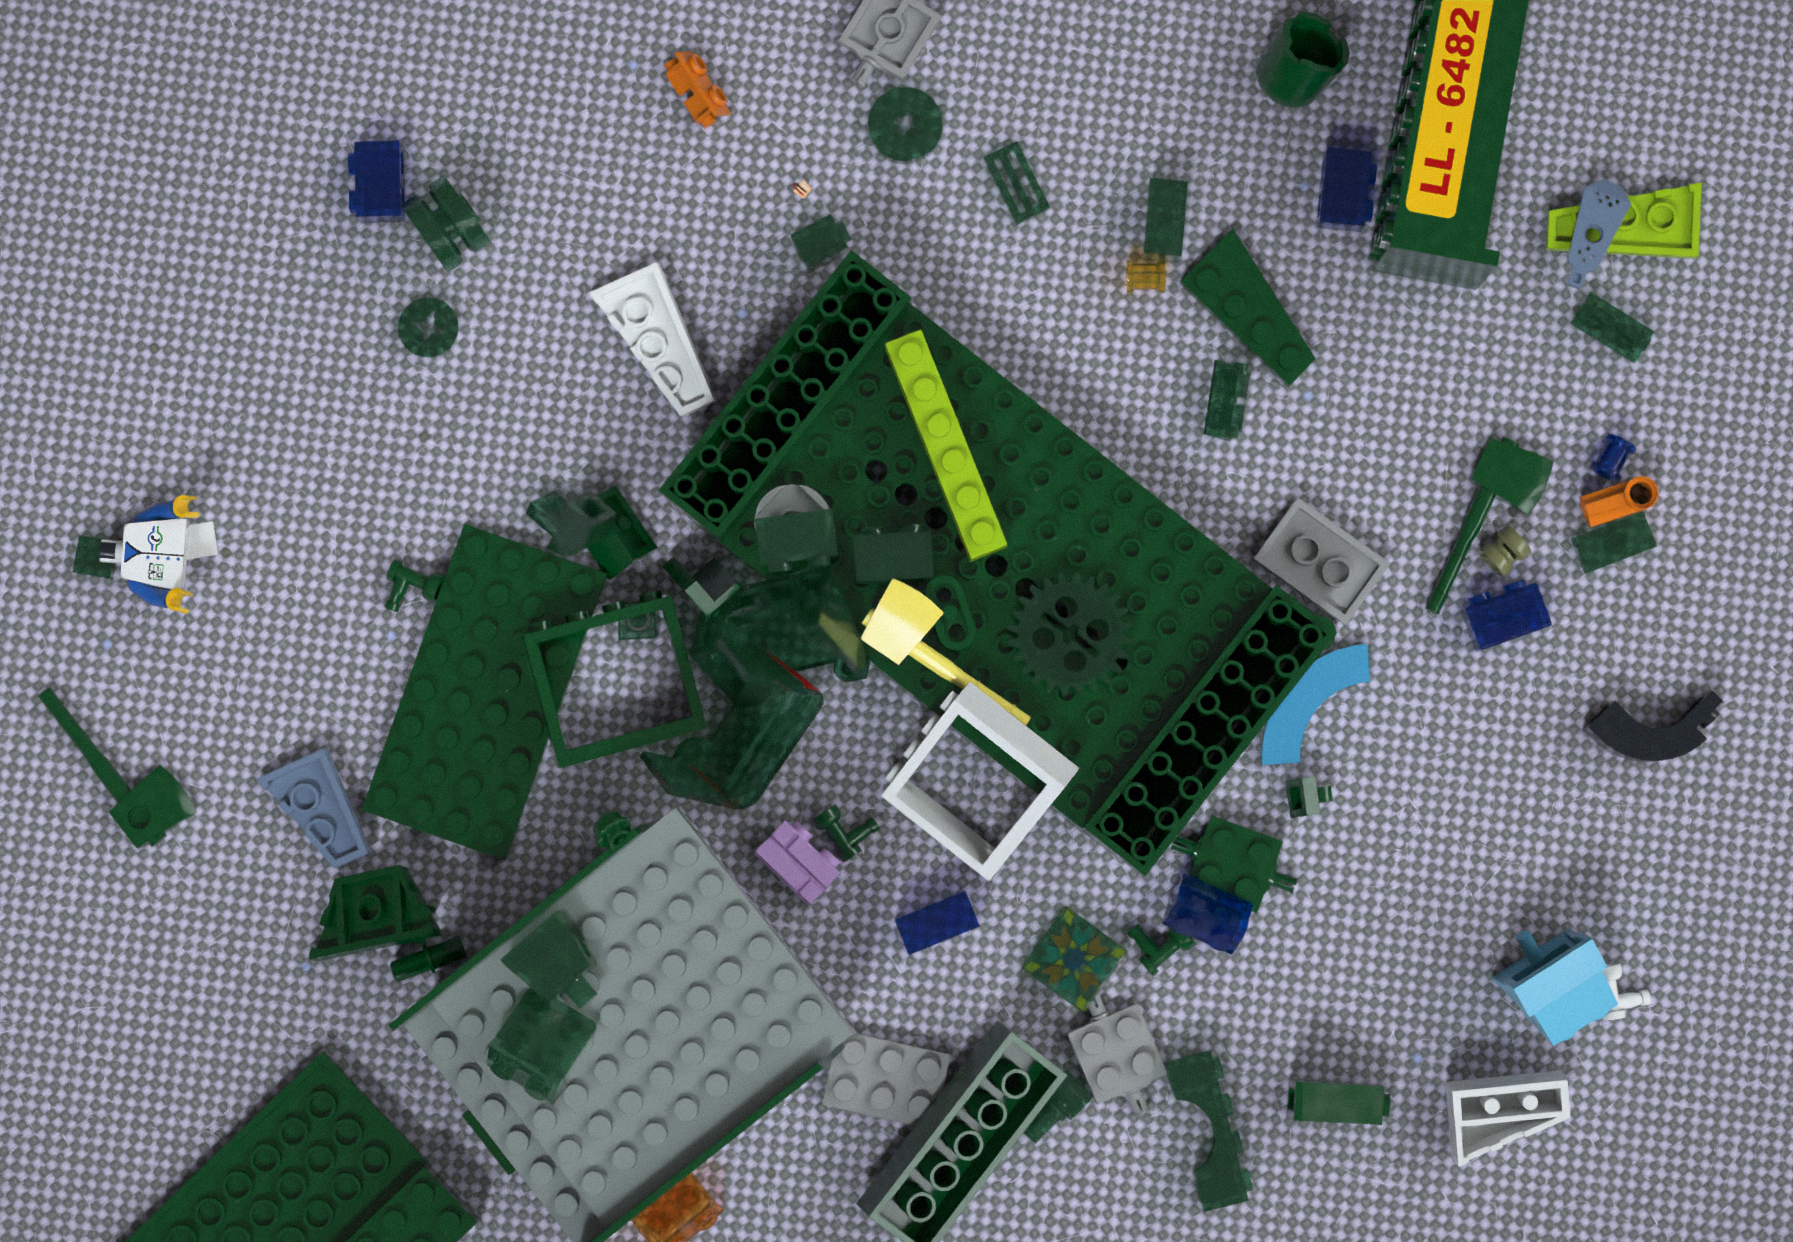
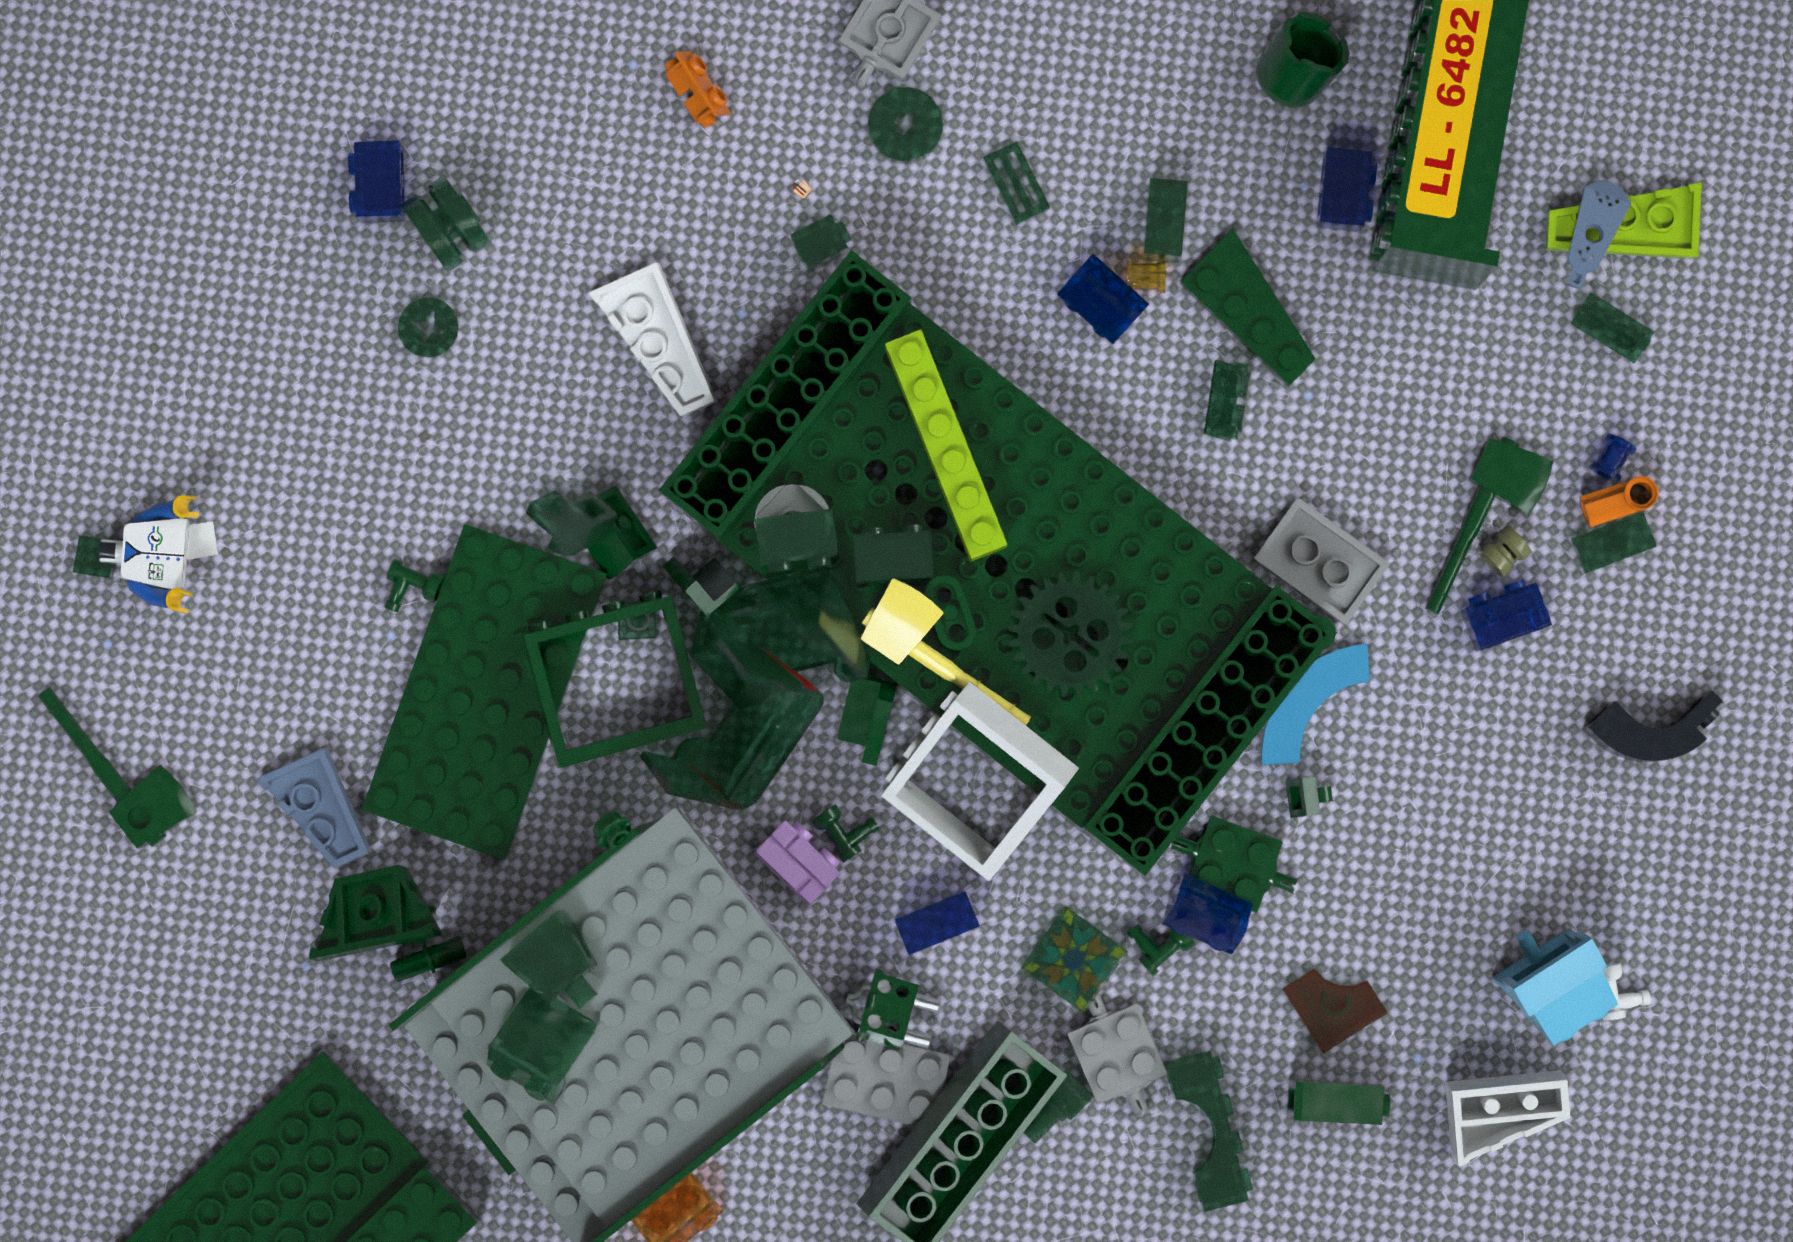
(867, 715): none -> dark green panel
(889, 1011): none -> dark green piece
(1102, 299): none -> clear blue brick
(1332, 1010): none -> tile

